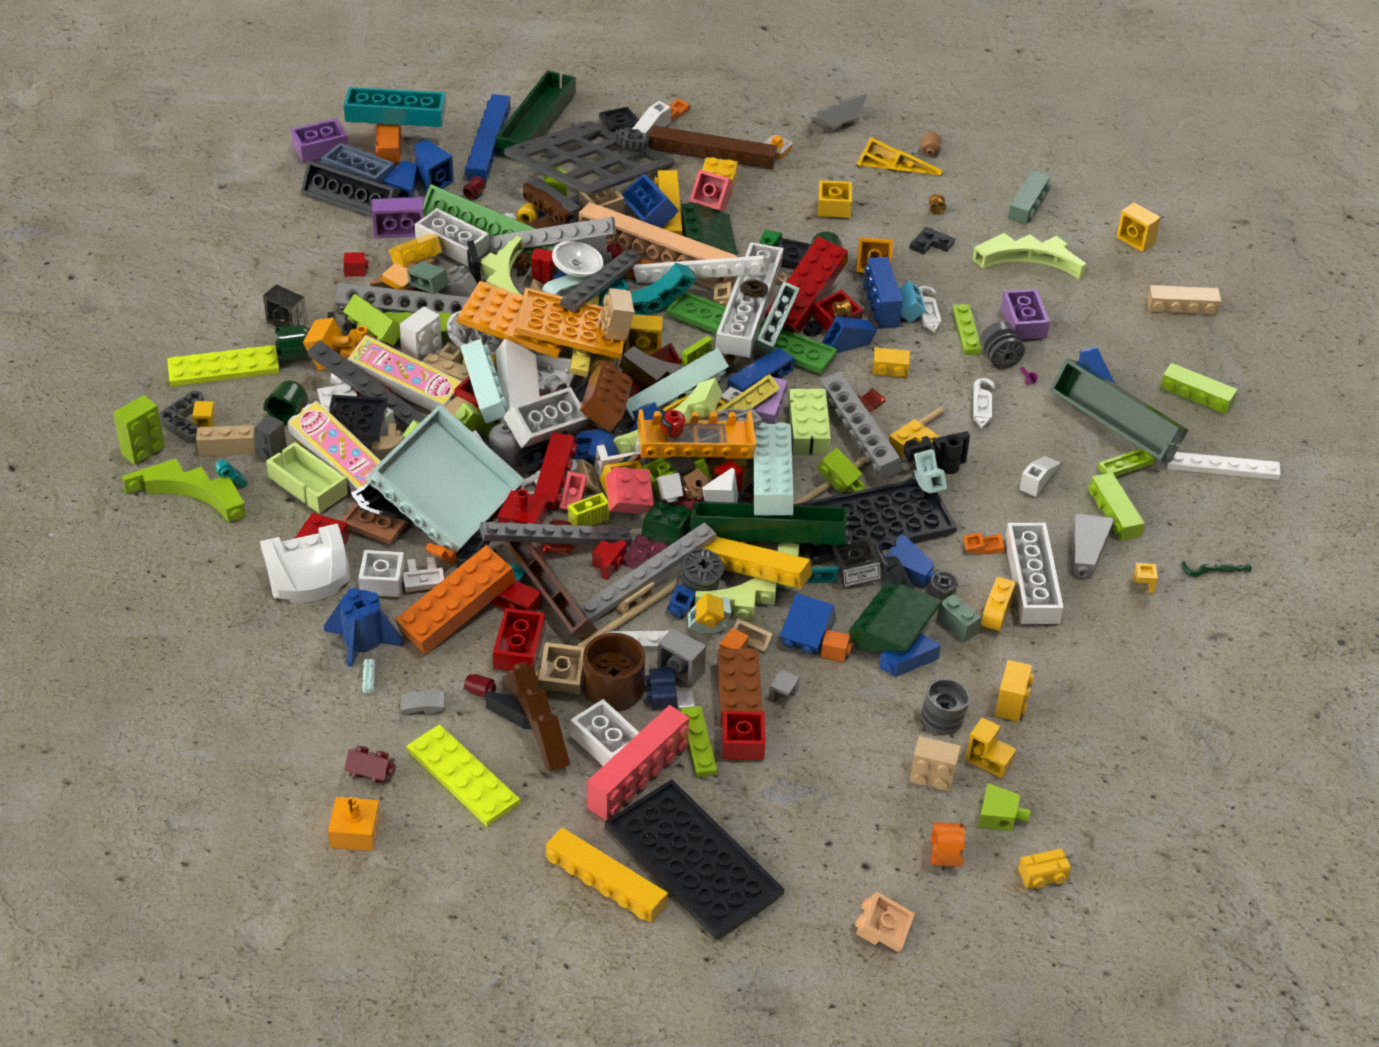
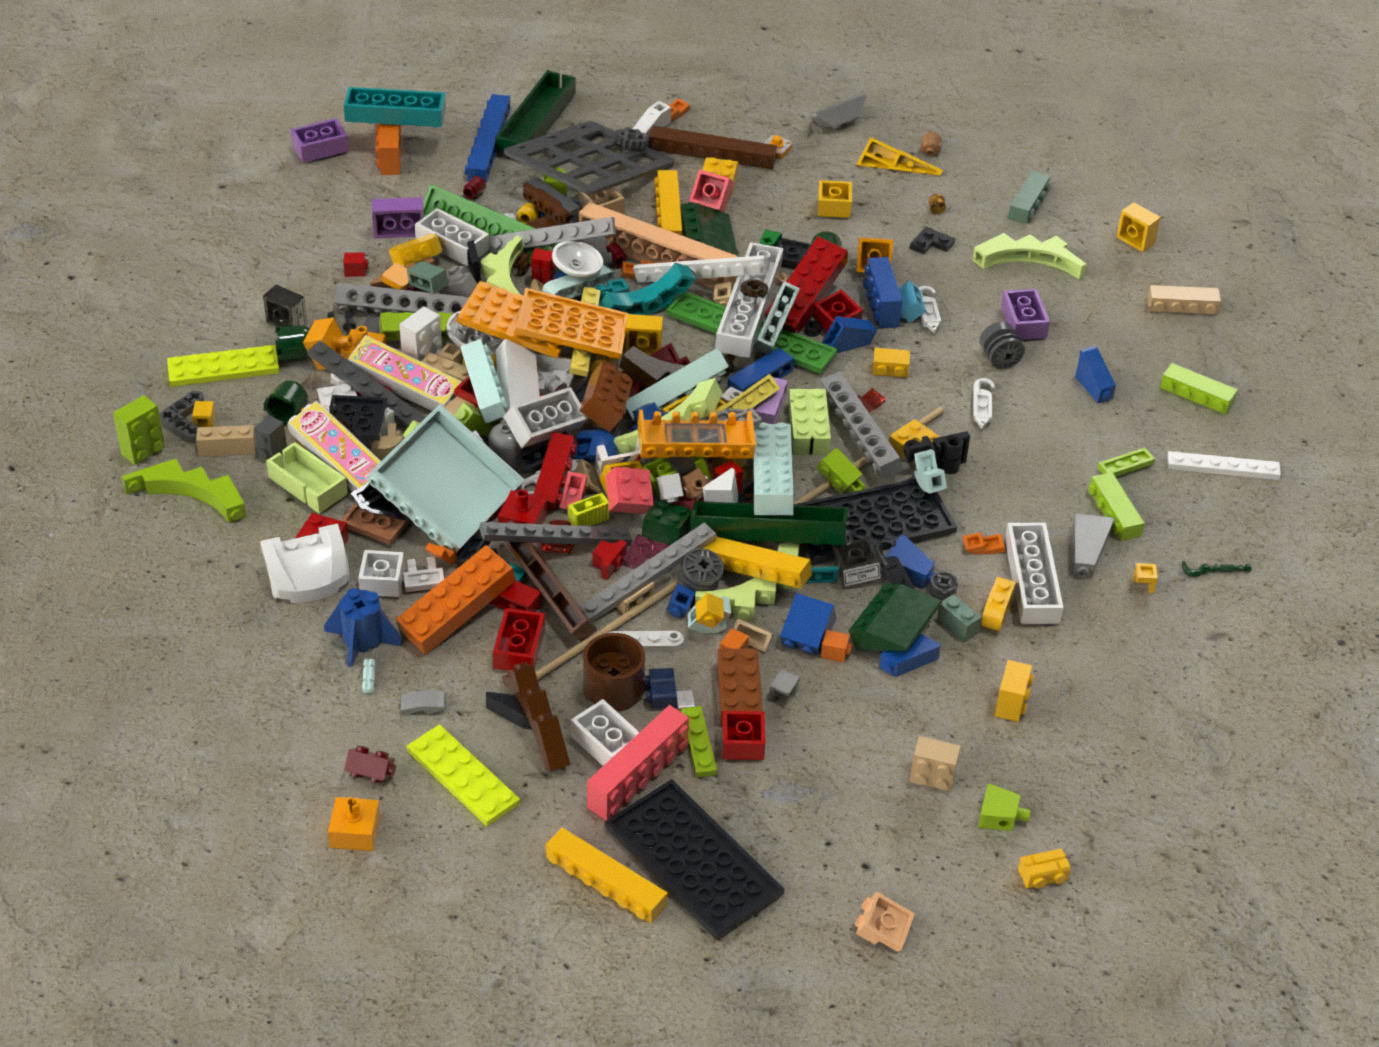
(226, 470): teal plate -> none
(344, 187): black arch -> none
(358, 162): sand blue slope -> none
(375, 320): lime brick -> none
(403, 177): blue slope -> none
(433, 165): blue slope -> none
(479, 685): dark red brick -> none
(562, 668): tan brick -> none
(600, 280): dark grey plate -> none
(617, 314): tan brick -> none
(618, 118): black plate -> none
(649, 202): blue brick -> none
(672, 423): red head -> none
(682, 655): light grey brick -> none
(697, 350): lime plate -> none
(842, 308): pearl gold wheel -> none
(945, 706): dark grey wheel -> none
(948, 844): orange brick -> none
(966, 329): lime plate -> none
(987, 751): yellow brick -> none
(1029, 376): magenta hand -> none
(1038, 475): white slope -> none
(1119, 410): piece -> none

